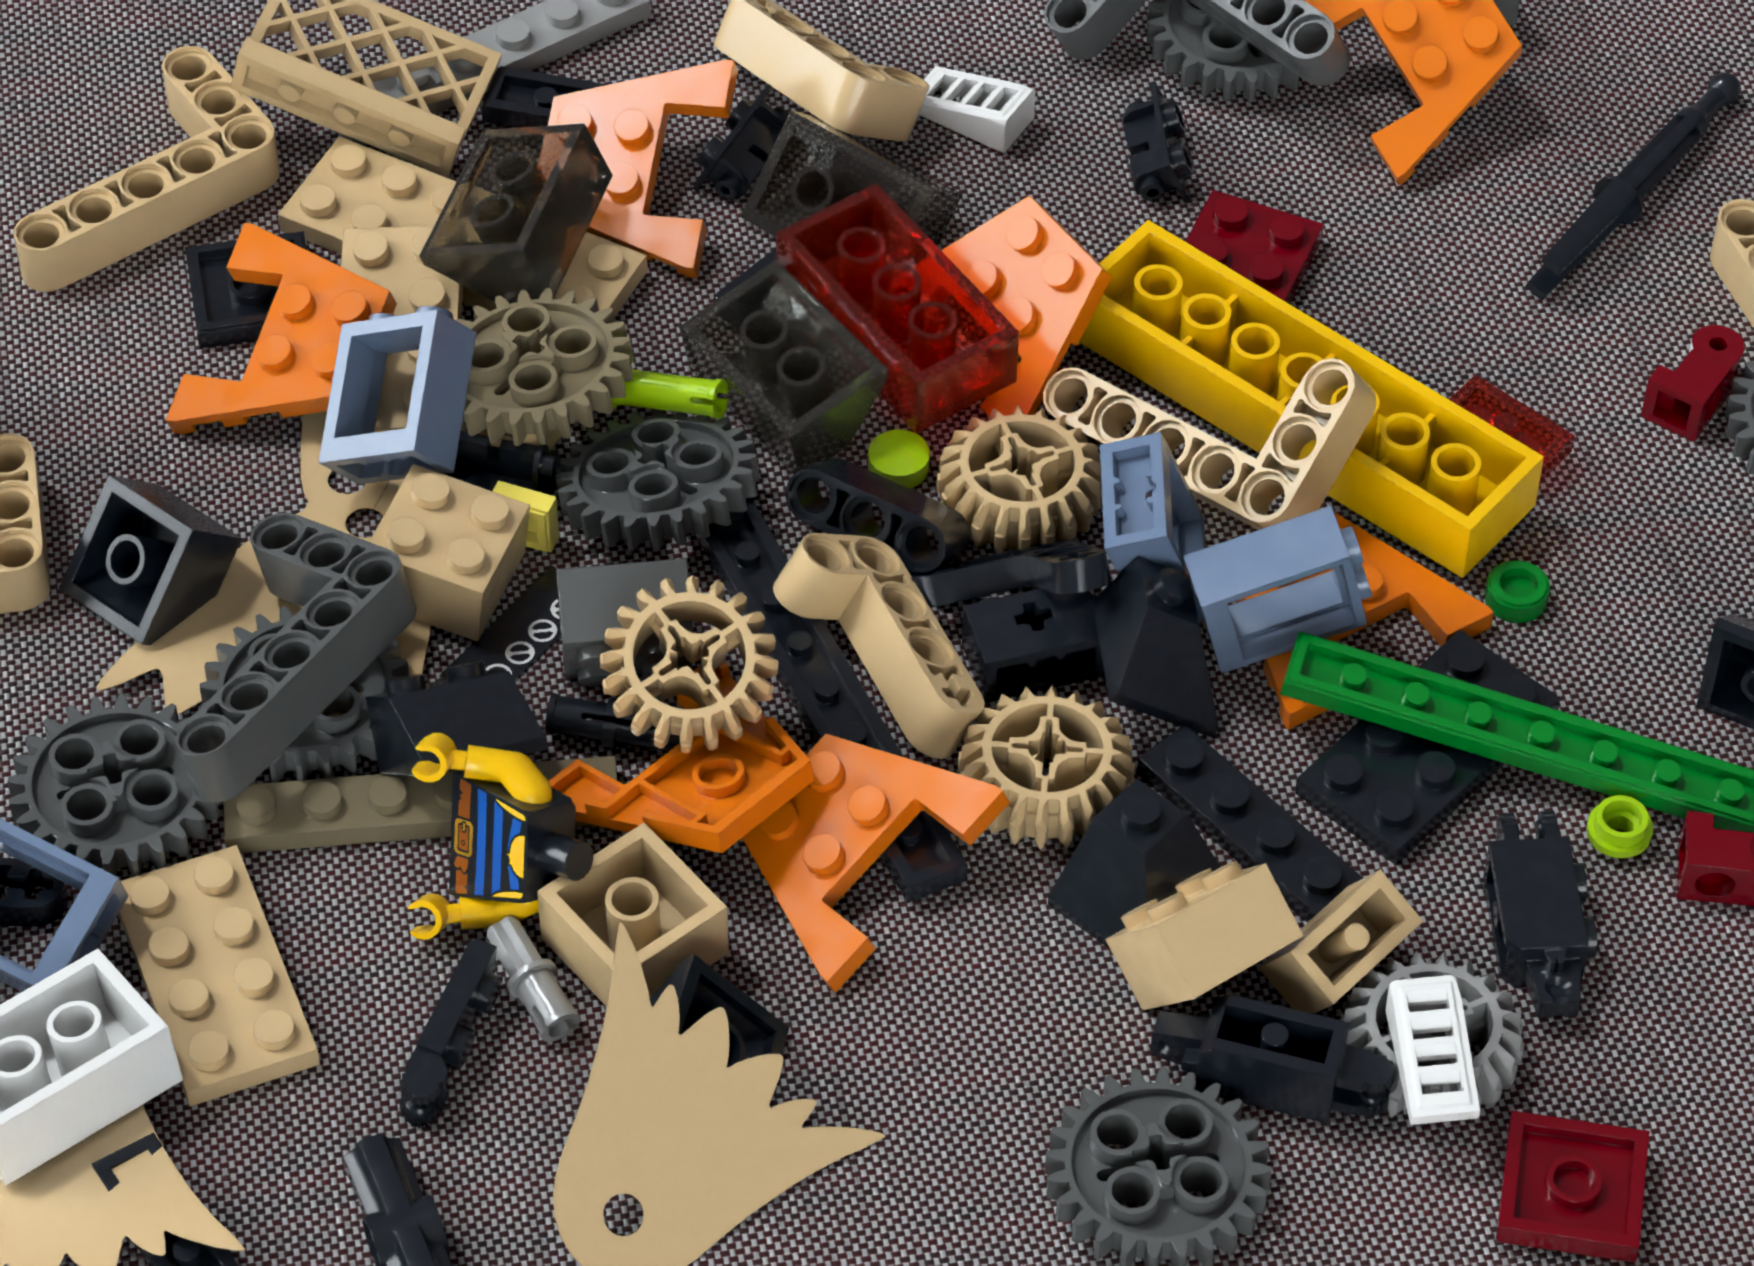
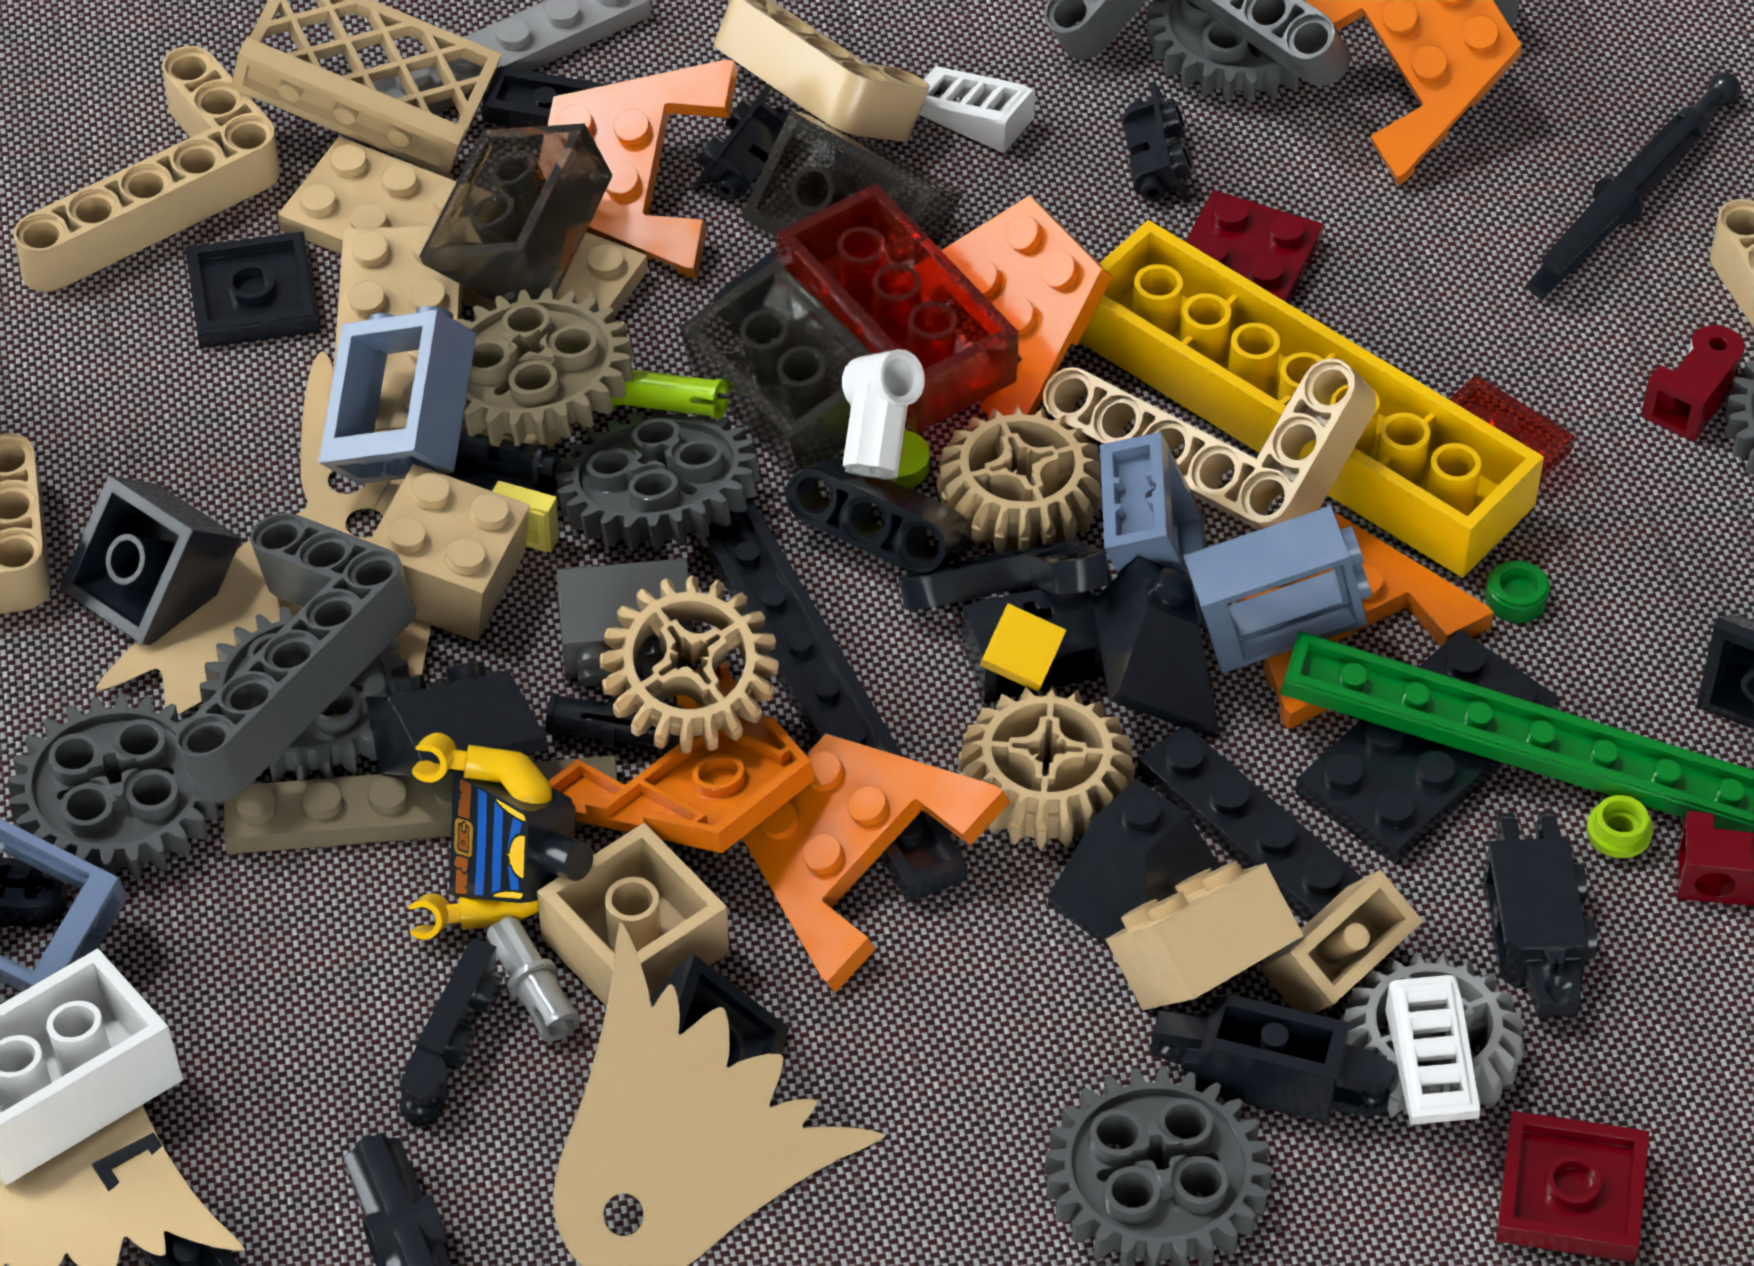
(216, 975): tan plate -> none
(297, 343): orange wing -> none
(520, 631): black sticker -> none
(879, 395): none -> white piece
(891, 631): tan beam -> none
(1022, 647): none -> yellow tile

